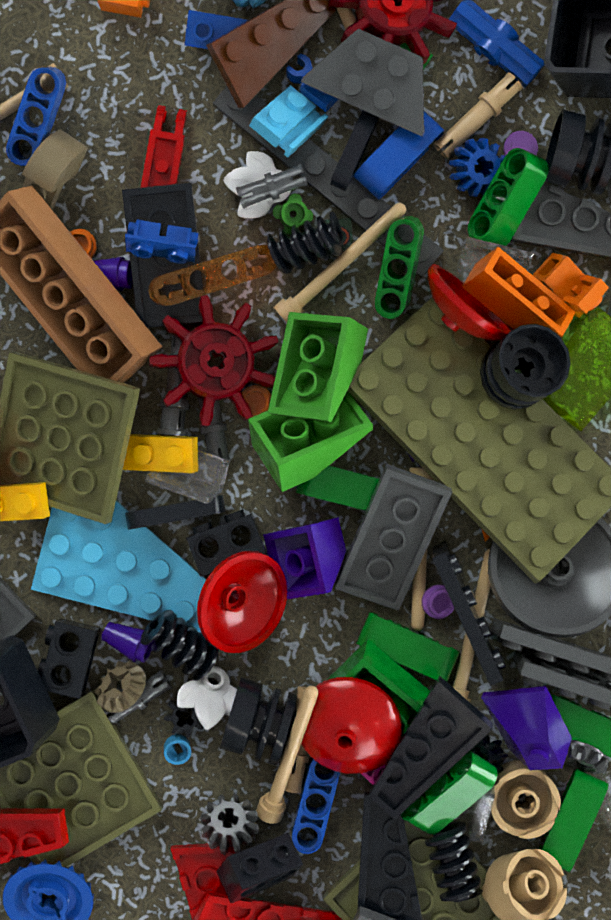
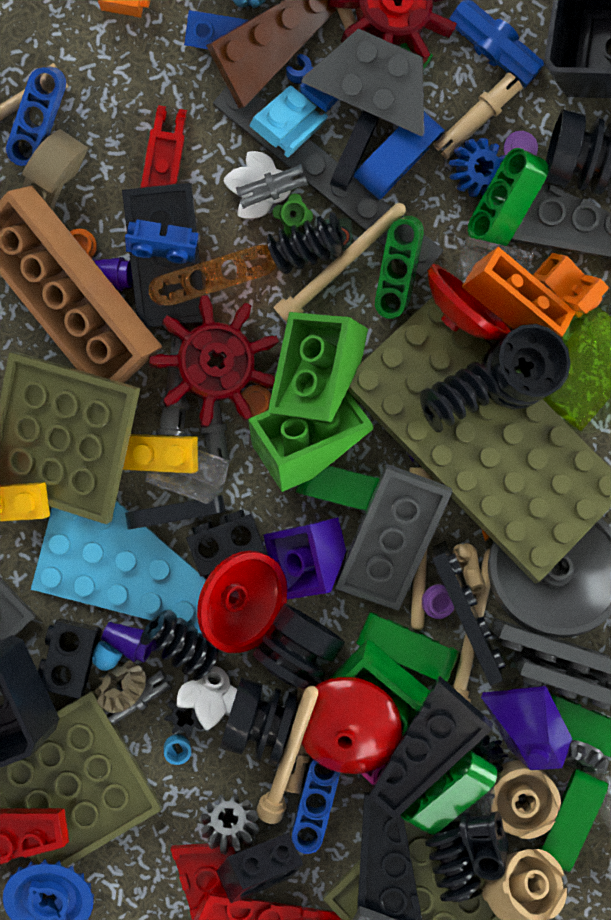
(105, 656): none -> dark azure hinge
(298, 648): none -> black wheel
(457, 393): none -> black piece
(469, 562): none -> tan arm
(485, 844): none -> black piece

